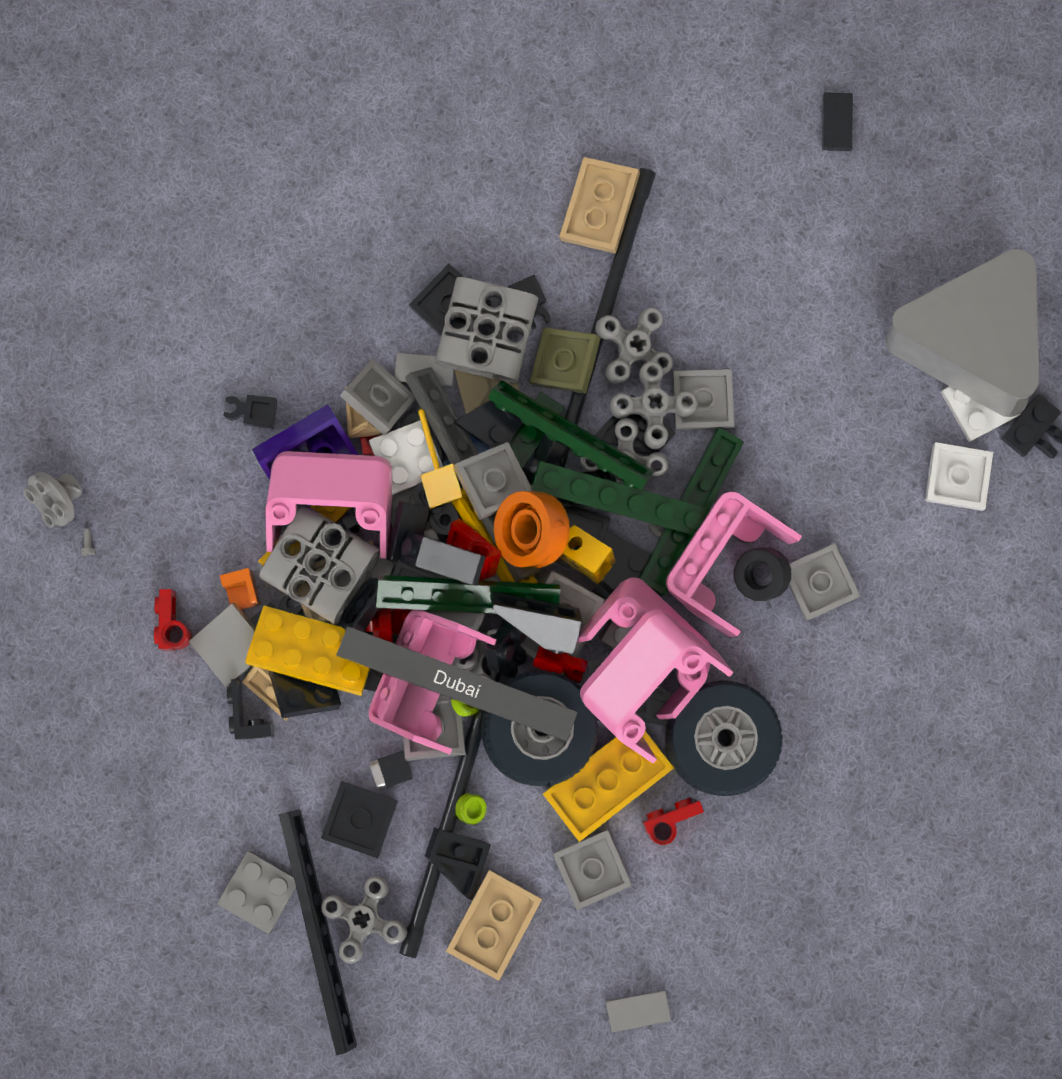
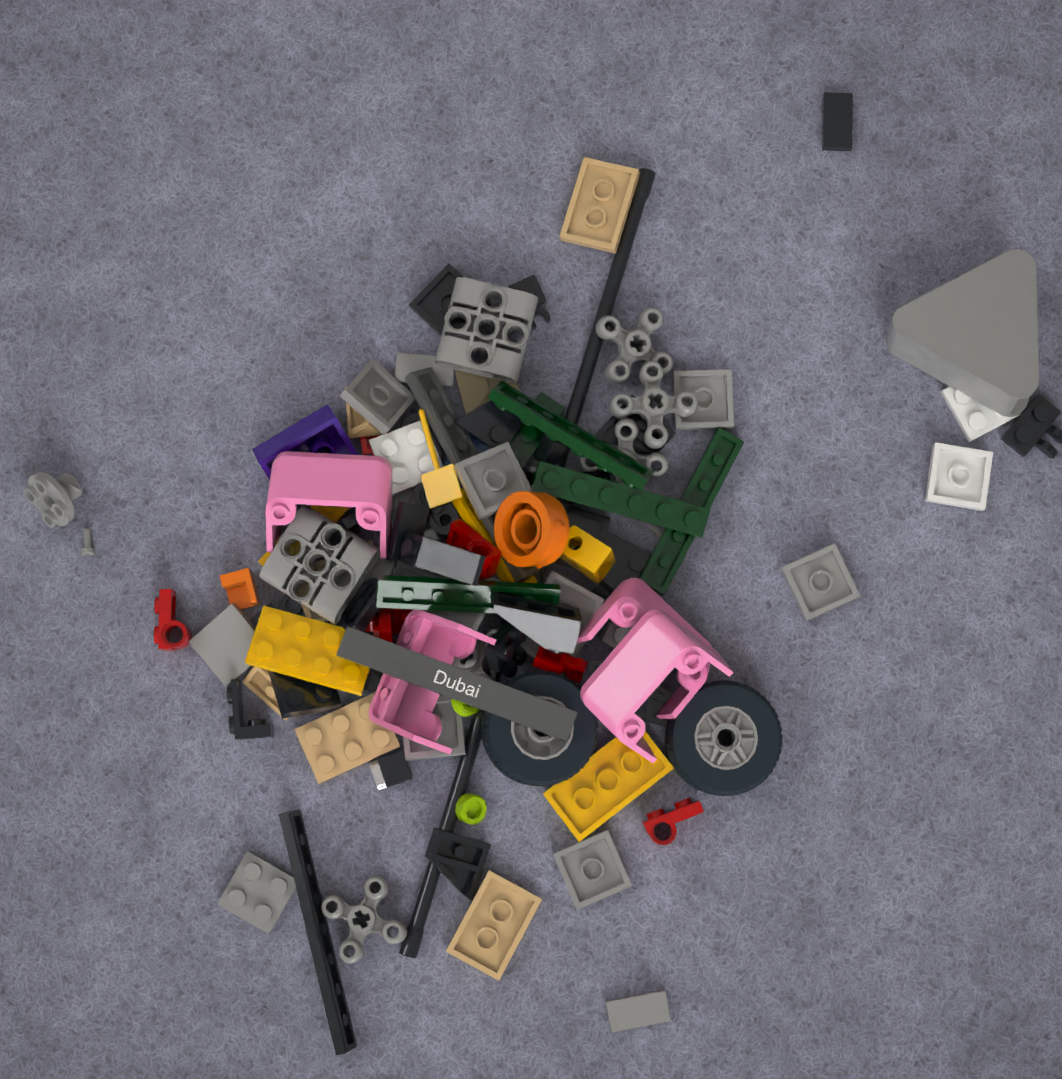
(257, 411): black plate -> none
(344, 740): none -> tan plate
(359, 819): black plate -> none
(565, 360): olive plate -> none
(729, 516): bright pink windscreen -> none
(780, 574): black tyre -> none

